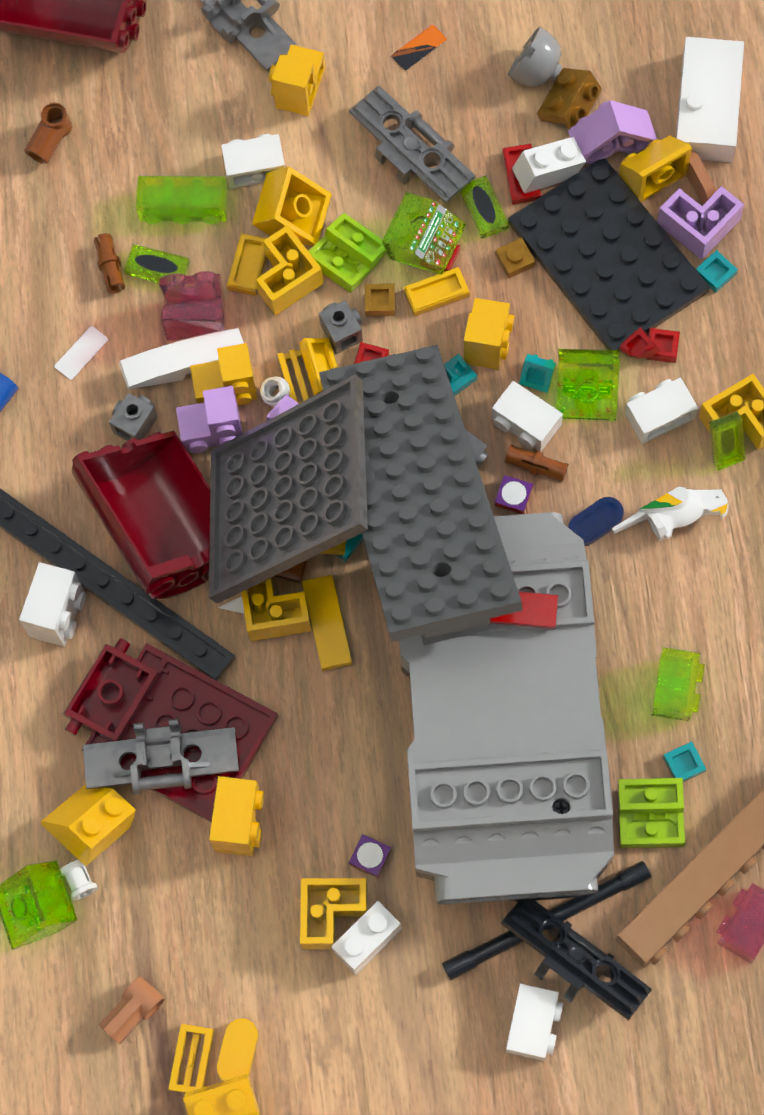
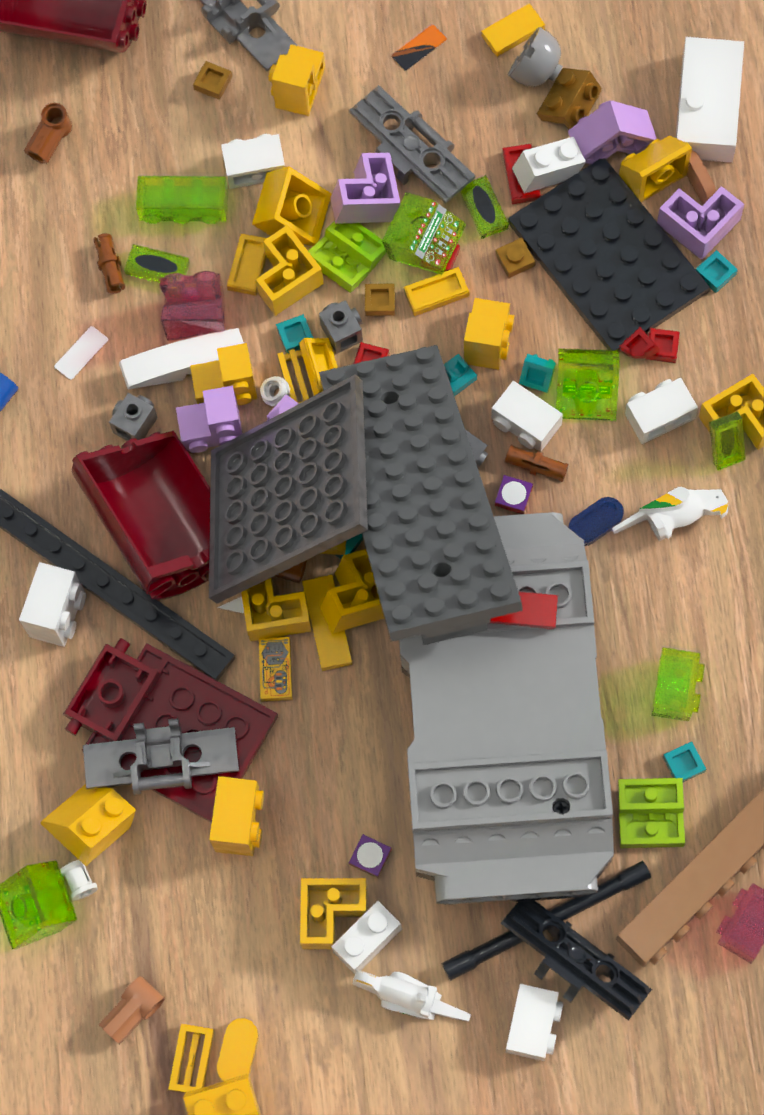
(212, 80): none -> pearl gold plate
(275, 669): none -> tile
(293, 331): none -> teal tile
(356, 598): none -> yellow brick
(370, 195): none -> lavender brick
(407, 995): none -> white animal
(512, 30): none -> yellow tile

